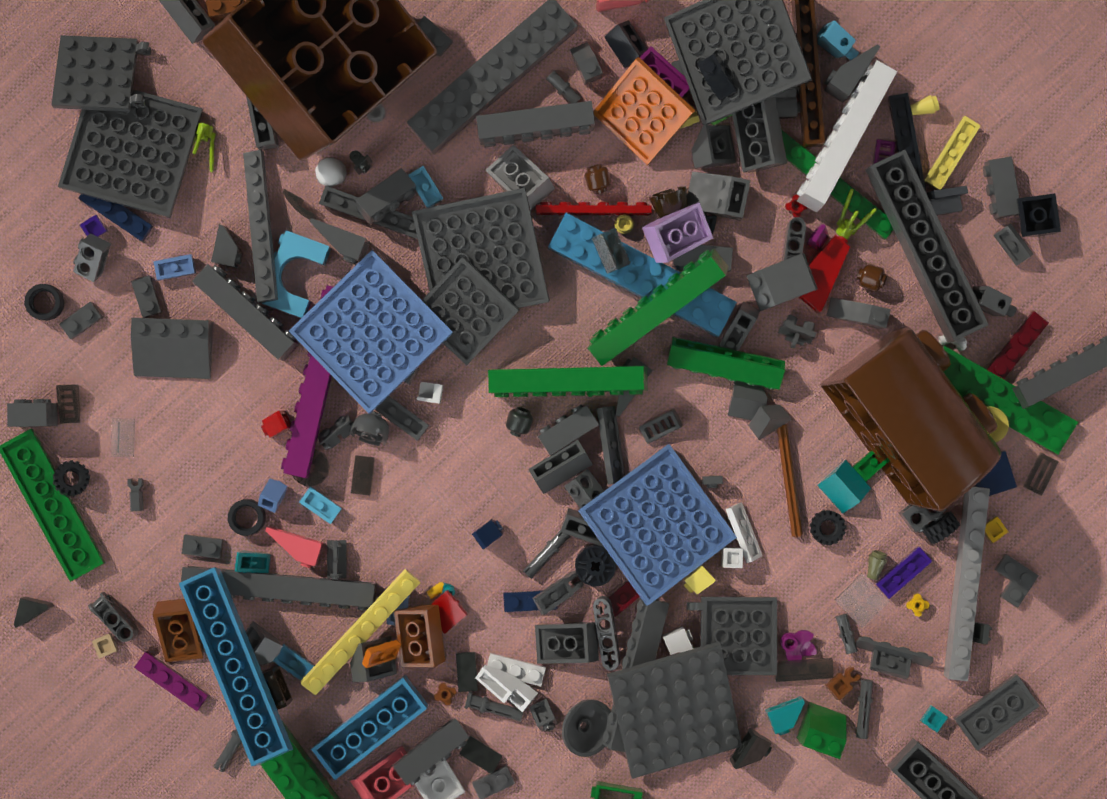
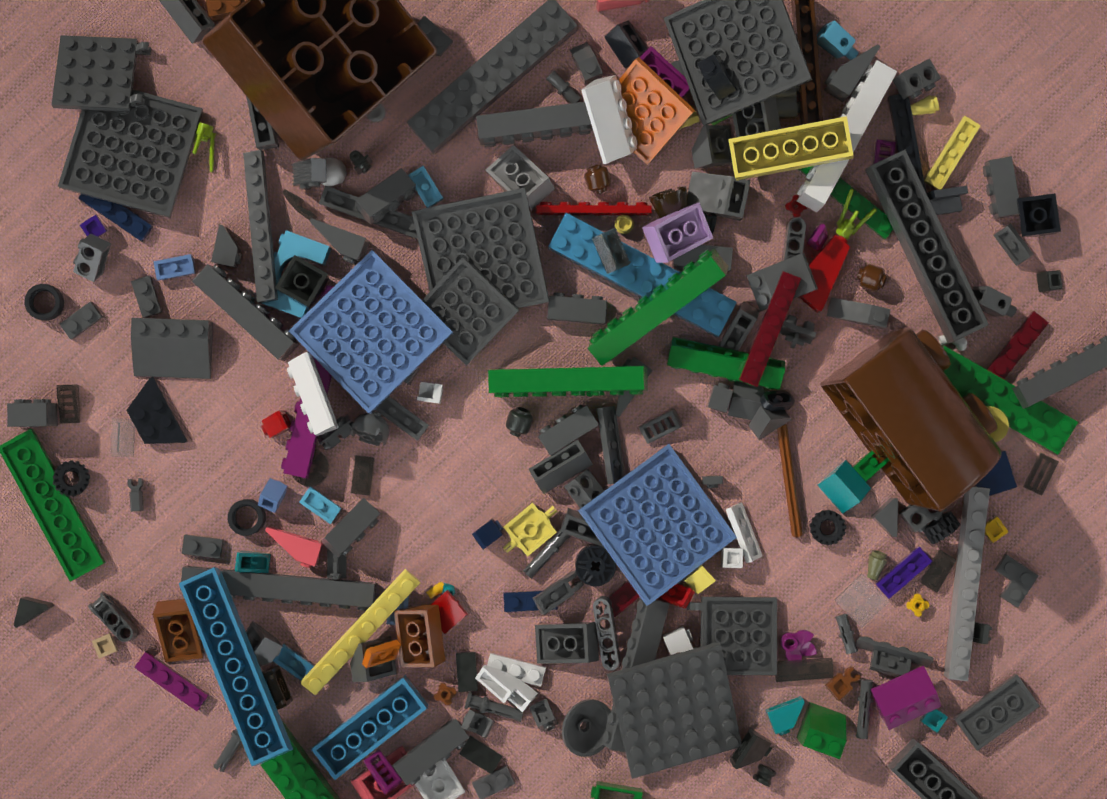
(154, 417): none -> black wing
(302, 281): none -> pearl dark grey slope
(309, 173): none -> dark grey brick
(312, 393): none -> white slope
(351, 528): none -> dark grey brick
(377, 775): none -> magenta slope
(477, 723): none -> dark grey bracket
(530, 529): none -> light yellow plate
(577, 309): none -> dark grey brick
(609, 118): none -> white slope
(678, 596): none -> red plate
(720, 397): none -> dark grey brick
(764, 775): none -> pearl dark grey wheel
(769, 328): none -> dark red plate
(777, 400): none -> black plate
(791, 148): none -> light yellow brick
(887, 516): none -> dark grey slope
(906, 697): none -> magenta slope
(916, 79): none -> dark grey brick
(937, 570): none -> clear smoke plate
(1049, 281): none -> pearl dark grey slope

